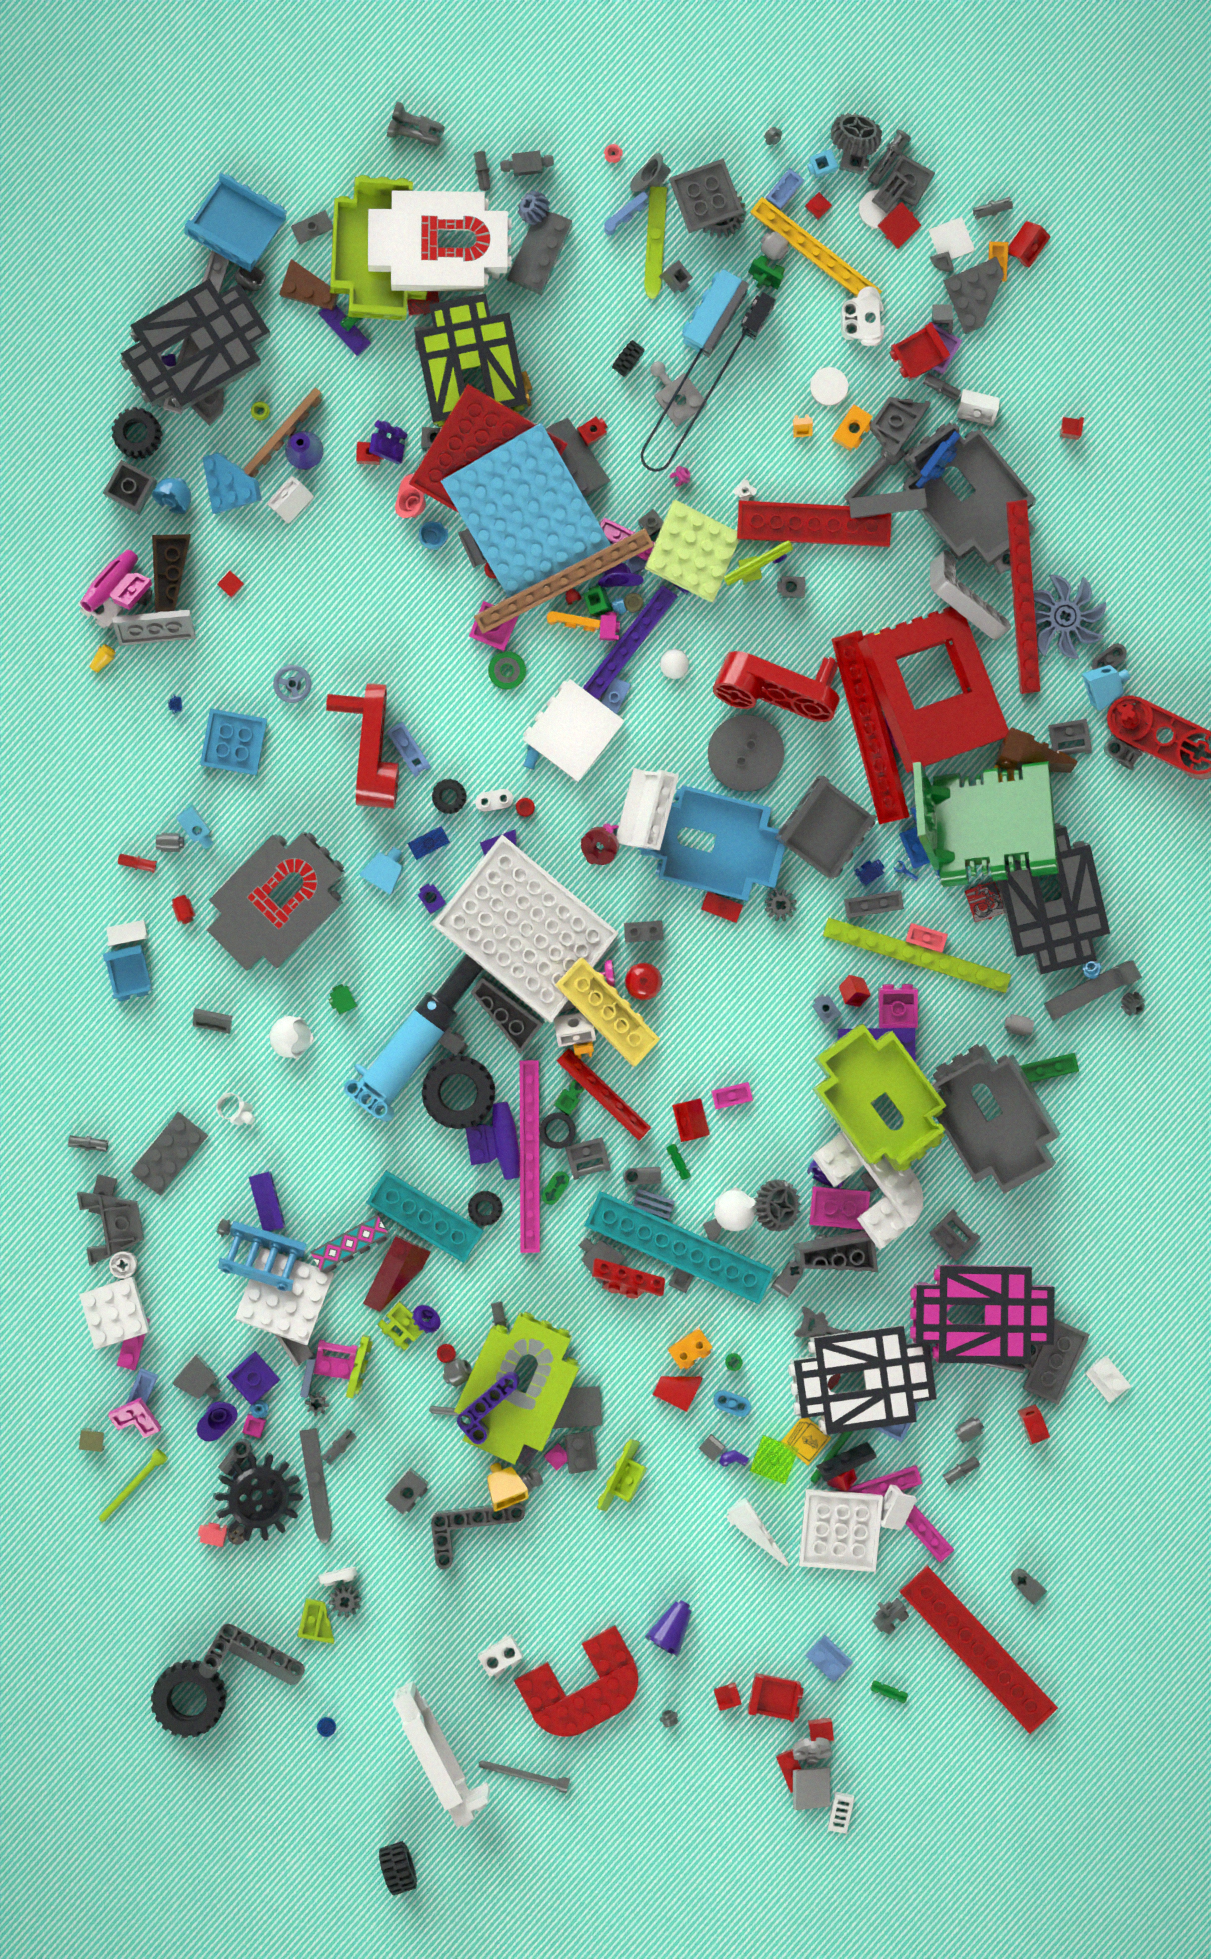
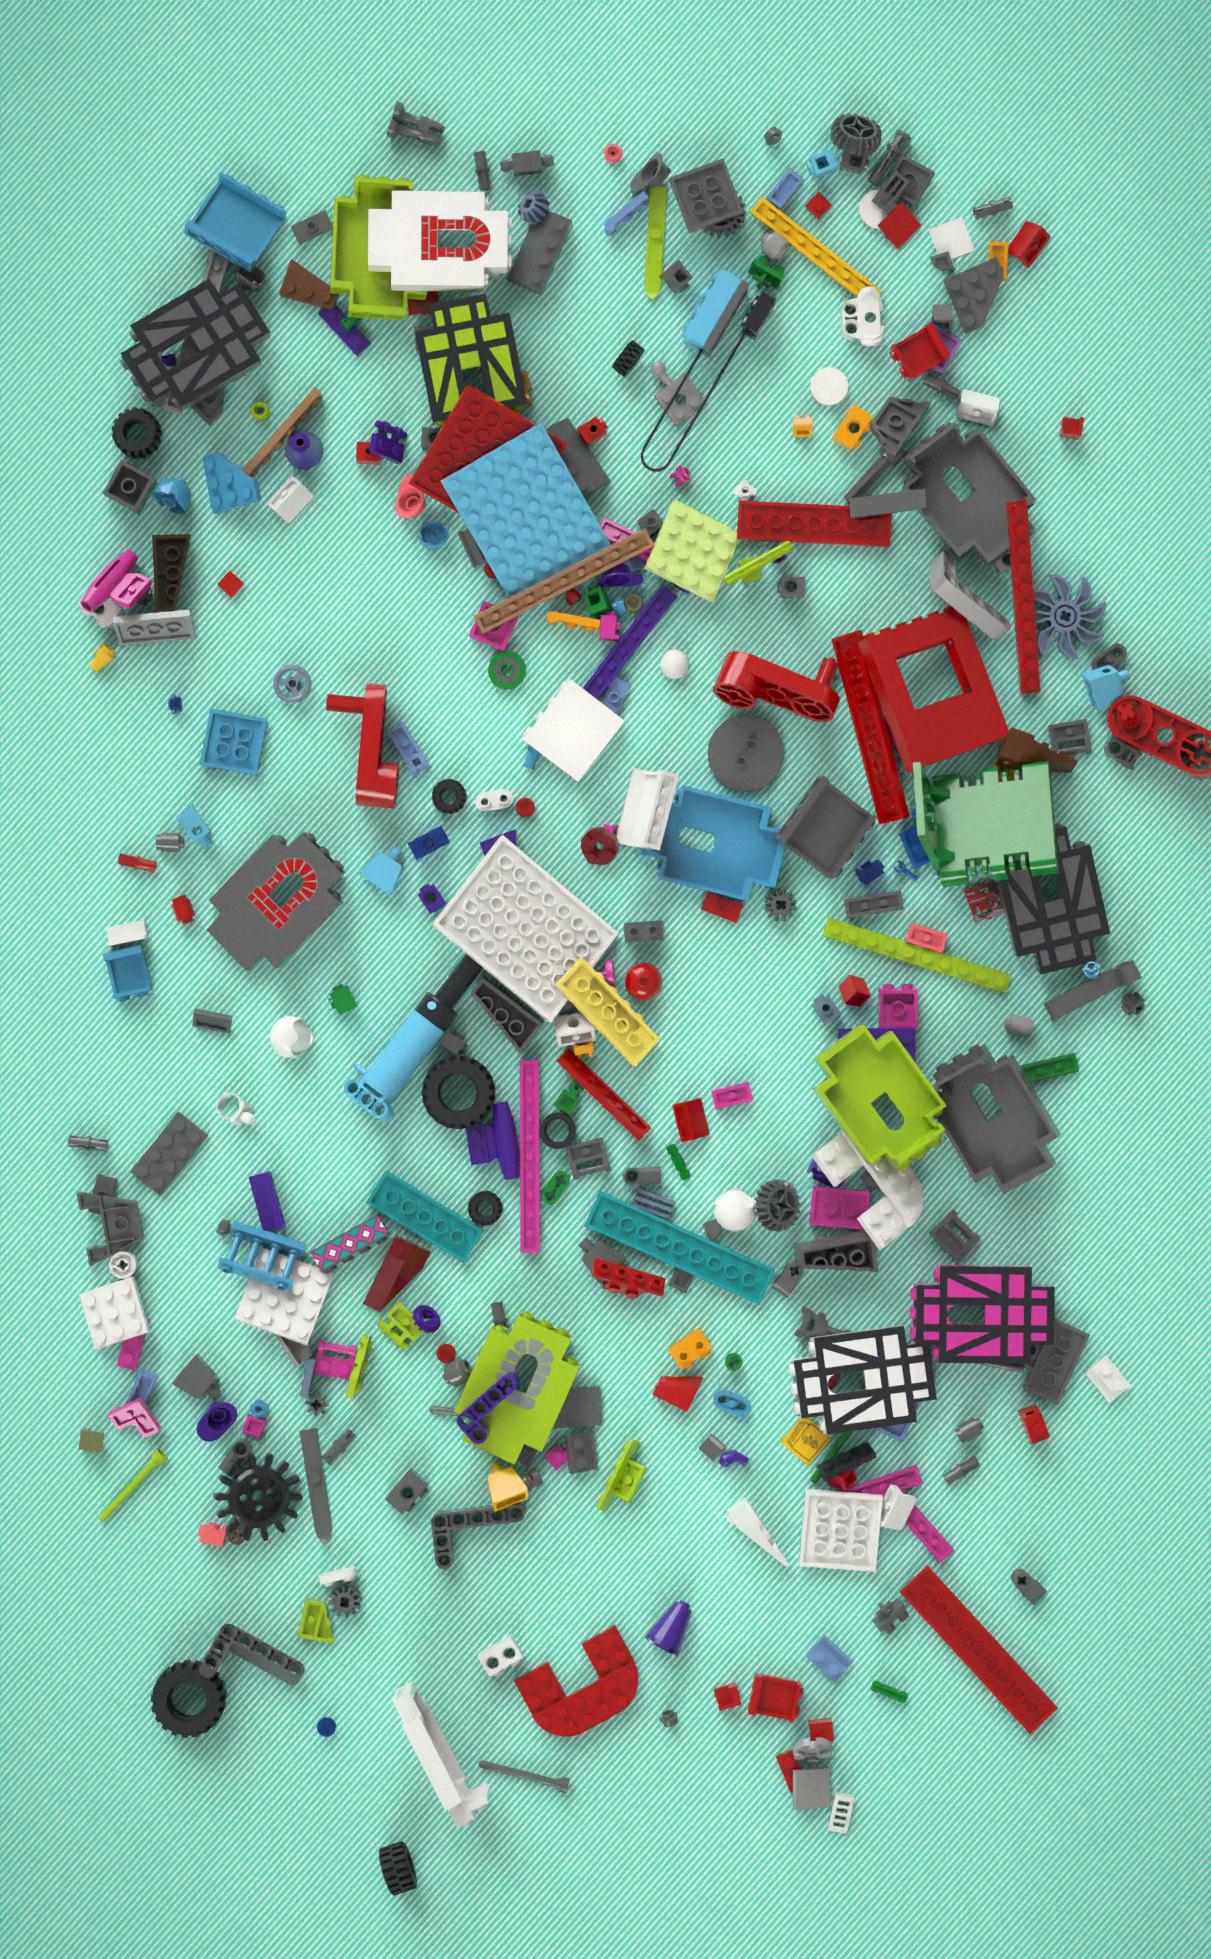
(253, 1378): dark purple plate -> none
(774, 1459): clear neon green plate -> none
(935, 466): blue plate -> none

